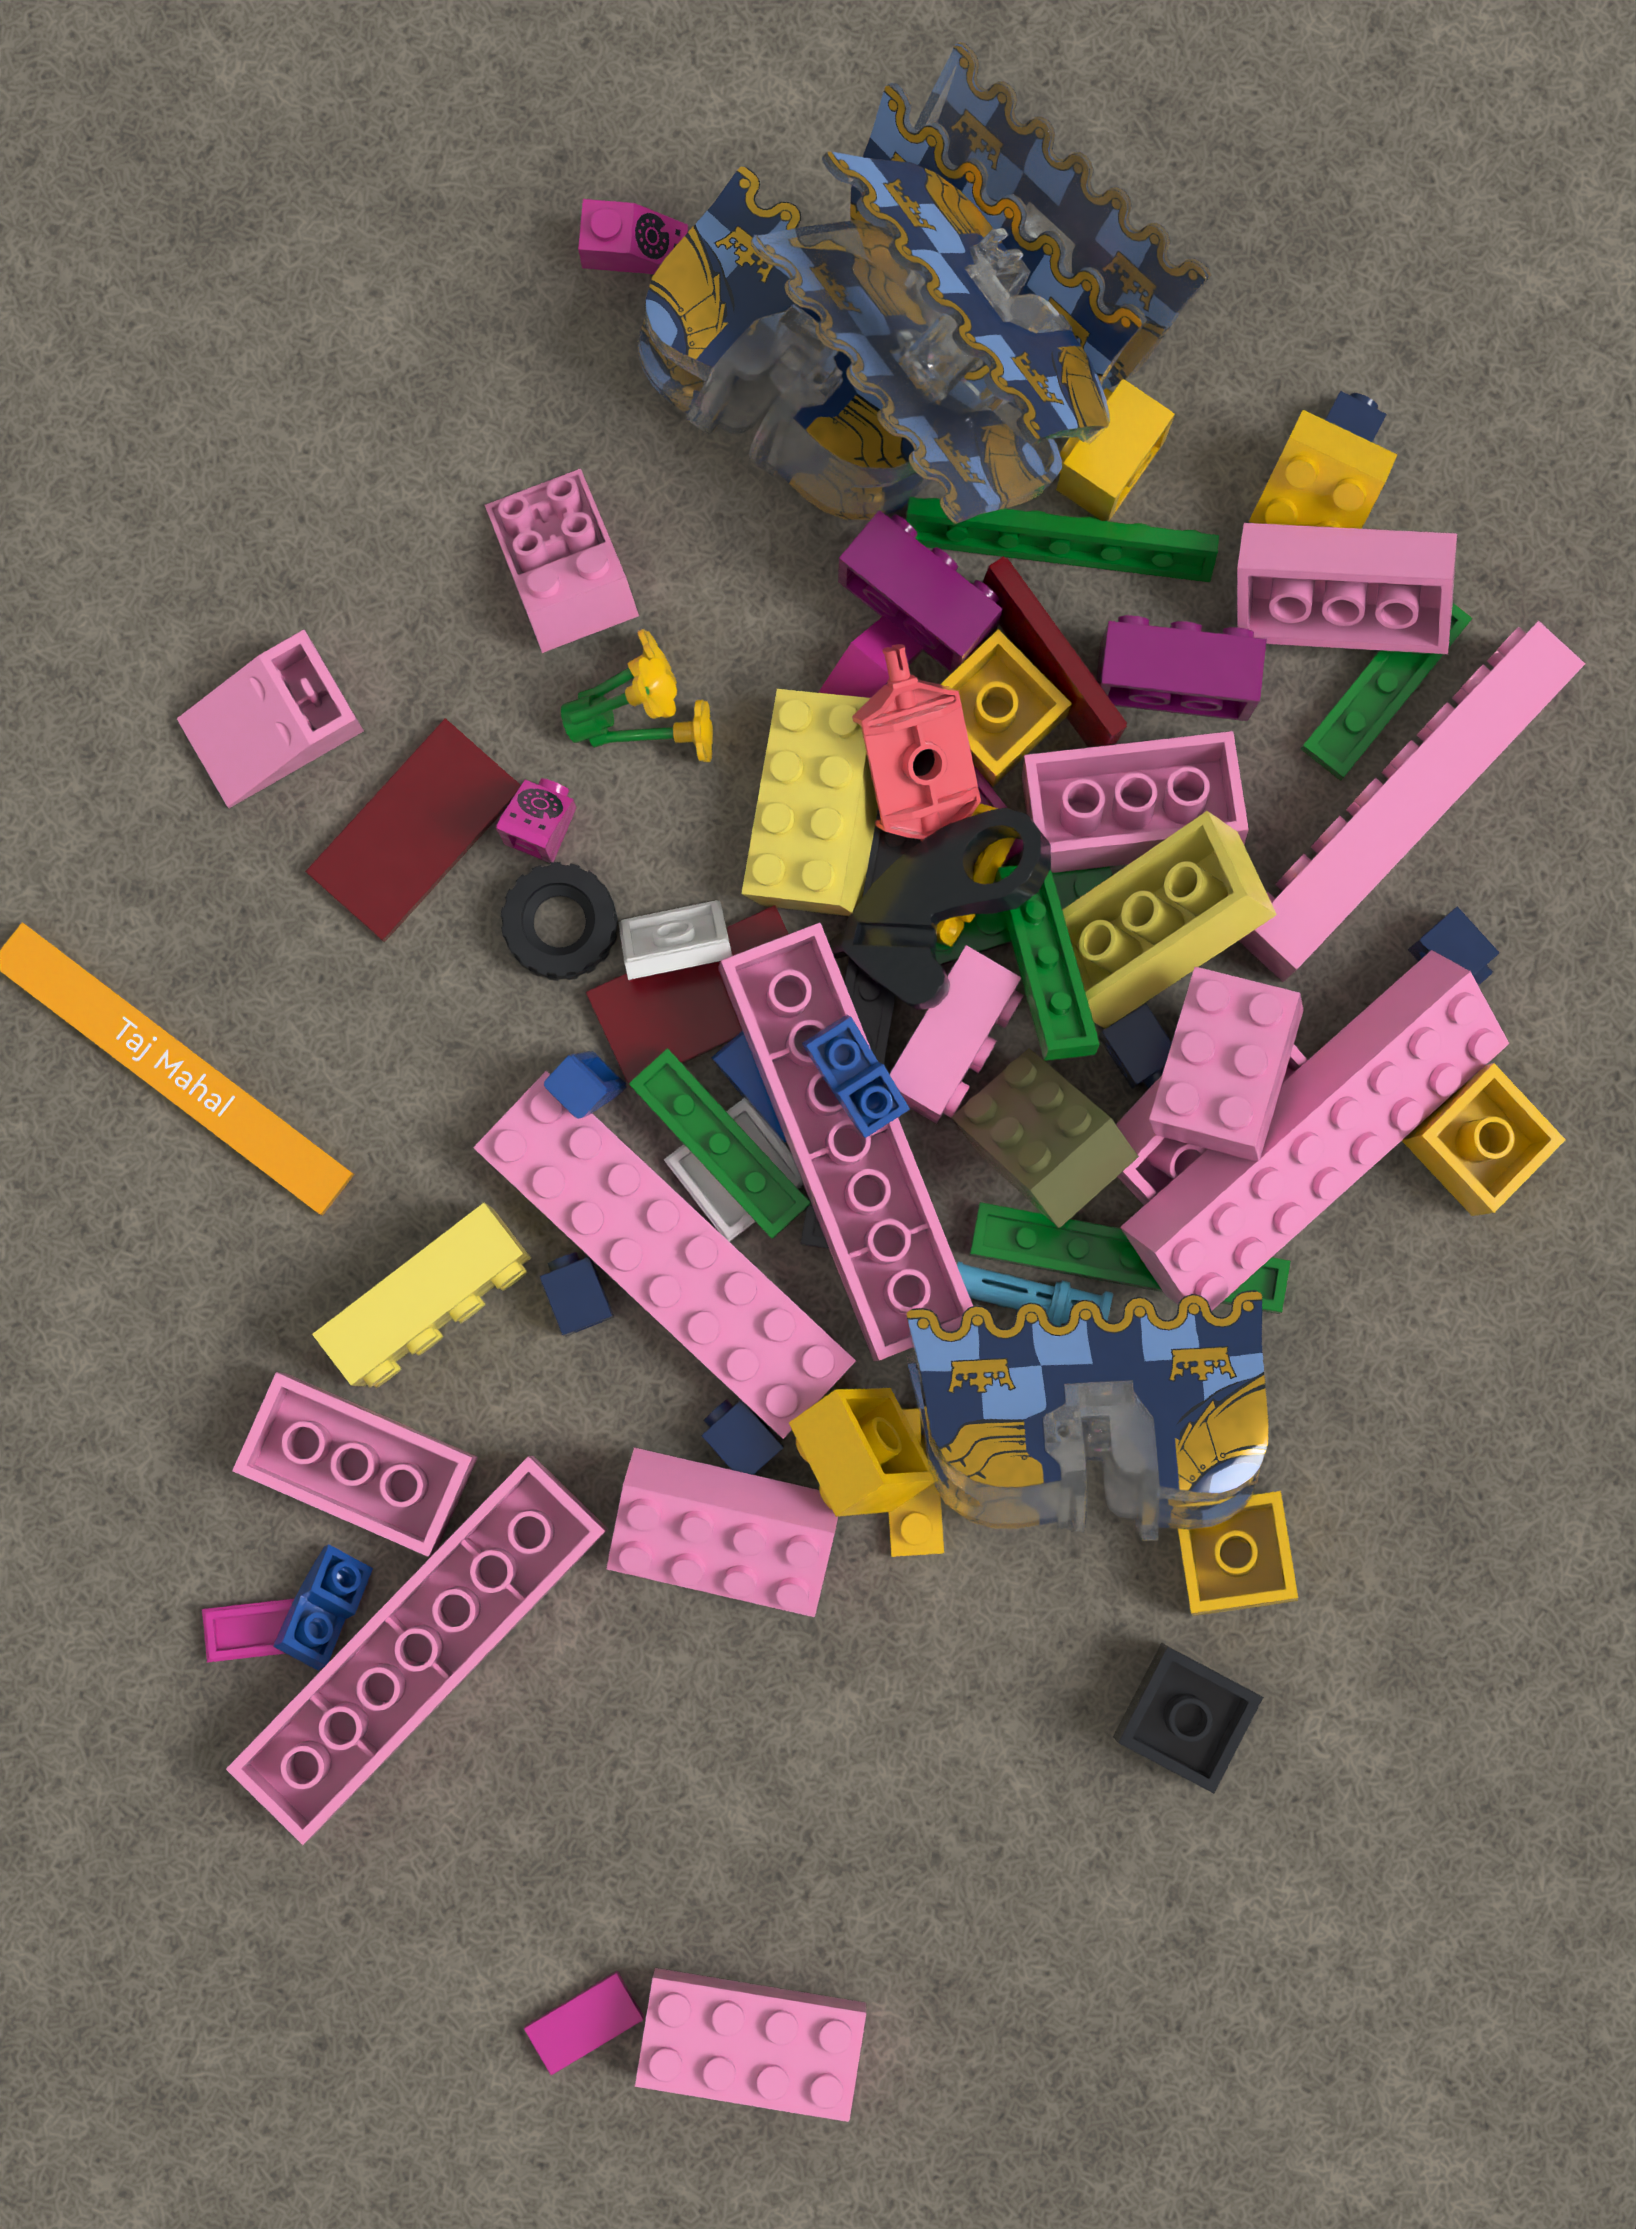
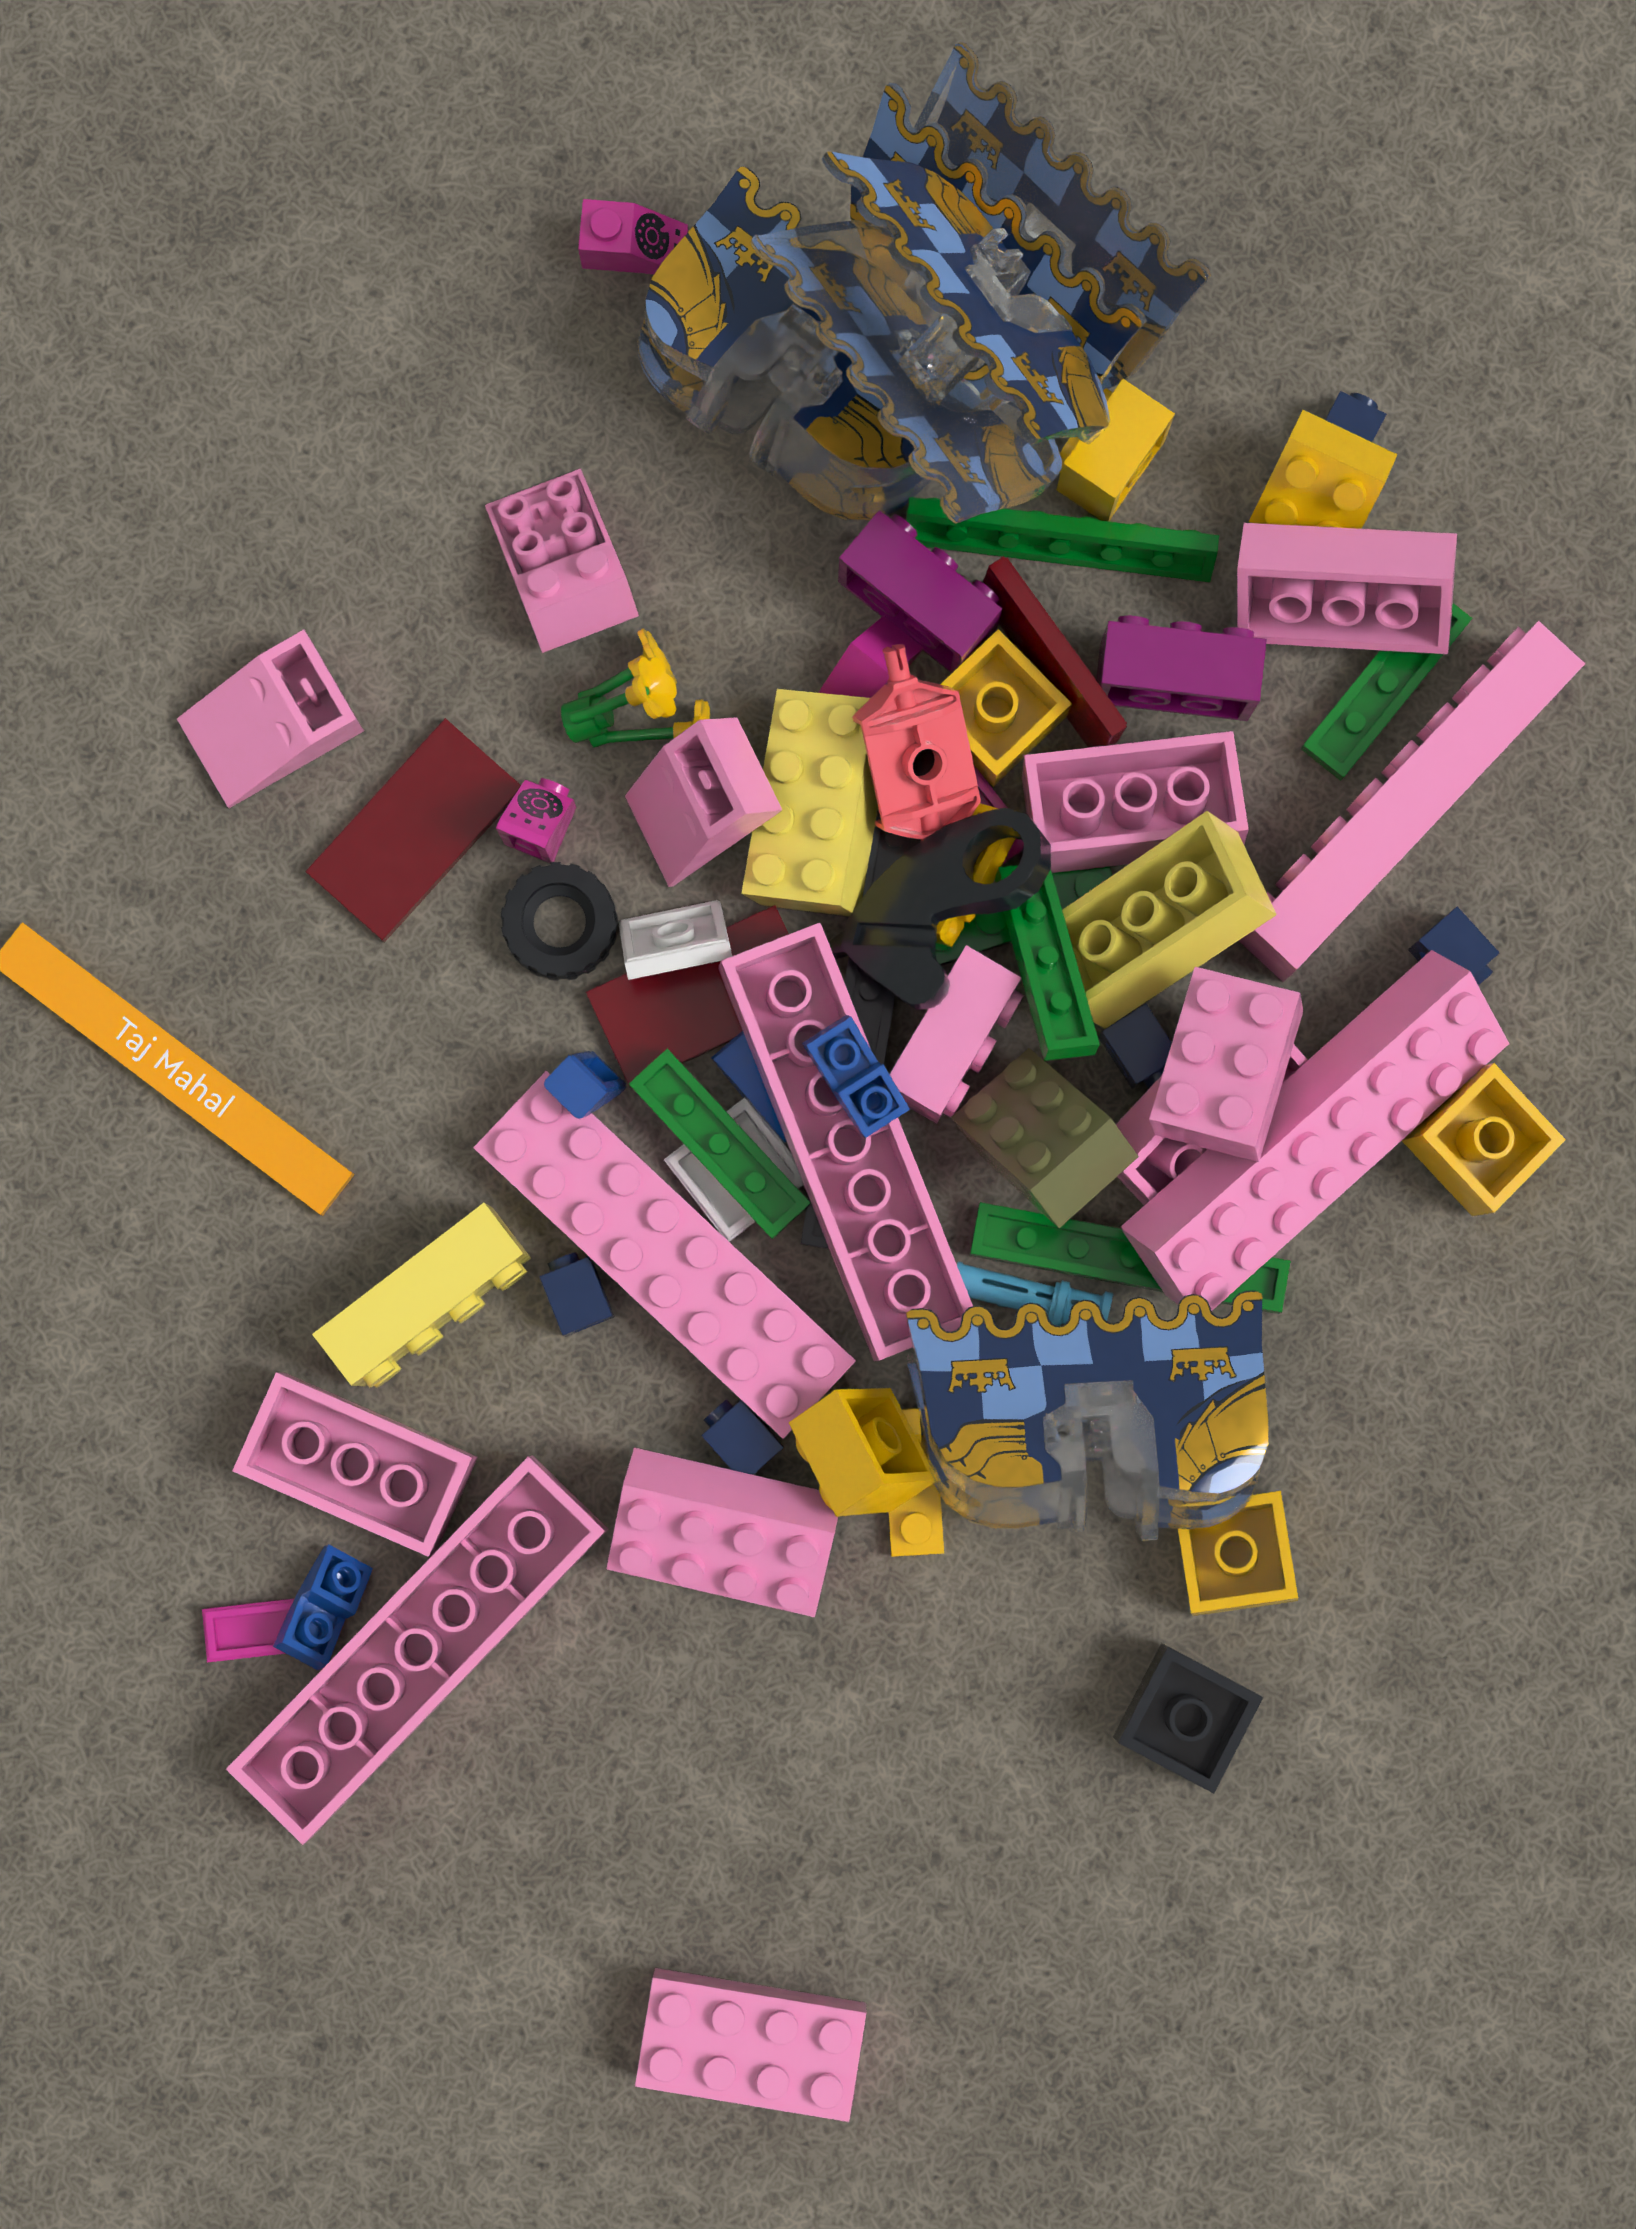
(584, 2023): dark pink tile -> none
(701, 796): none -> bright pink slope

